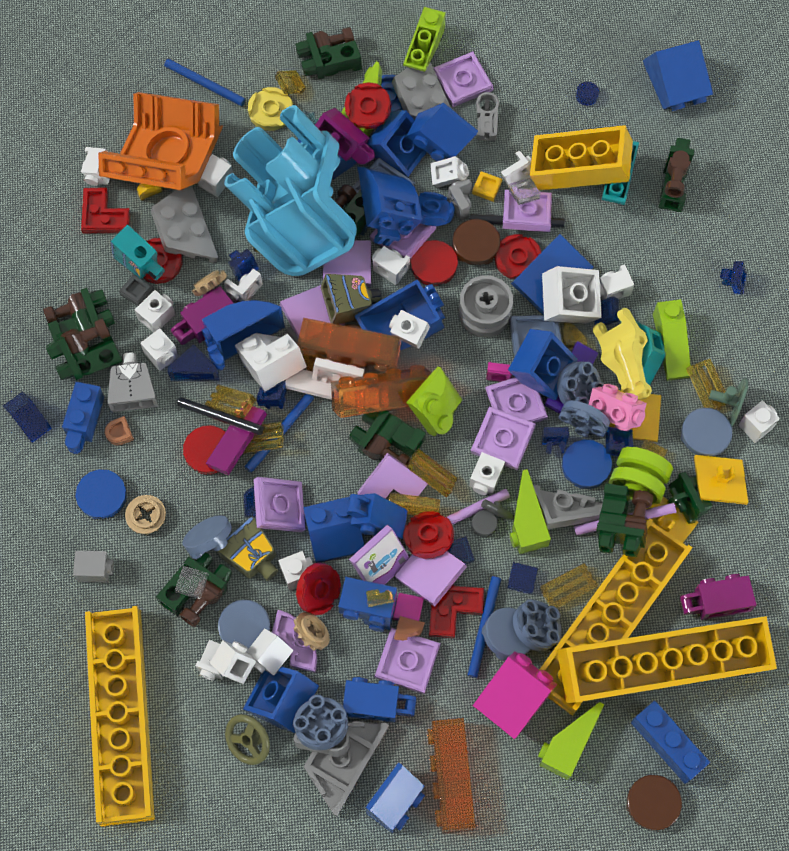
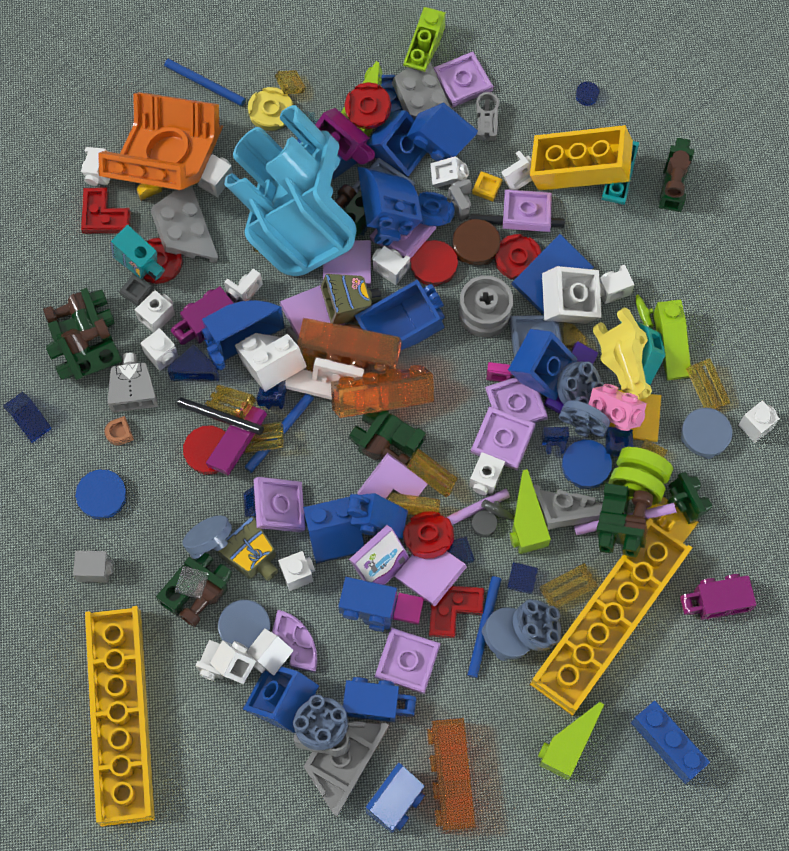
(82, 415): blue brick -> none
(147, 503): tan gear -> none
(209, 282): tan gear -> none
(242, 263): clear blue tile -> none
(250, 738): olive piece -> none
(311, 631): tan gear -> none
(318, 588): red tile -> none
(327, 54): dark green hips -> none
(375, 598): clear yellow tile -> none
(408, 628): nougat tile -> none
(409, 328): white brick -> none
(435, 403): lime slope -> none
(515, 694): dark pink brick -> none
(524, 191): clear tile -> none
(609, 311): clear blue tile -> none
(643, 311): none -> lime helmet
(654, 802): reddish brown tile -> none
(666, 659): yellow brick -> none
(679, 75): blue slope -> none
(721, 479): yellow piece -> none
(730, 398): sand green shield -> none
(735, 277): clear blue tile -> none

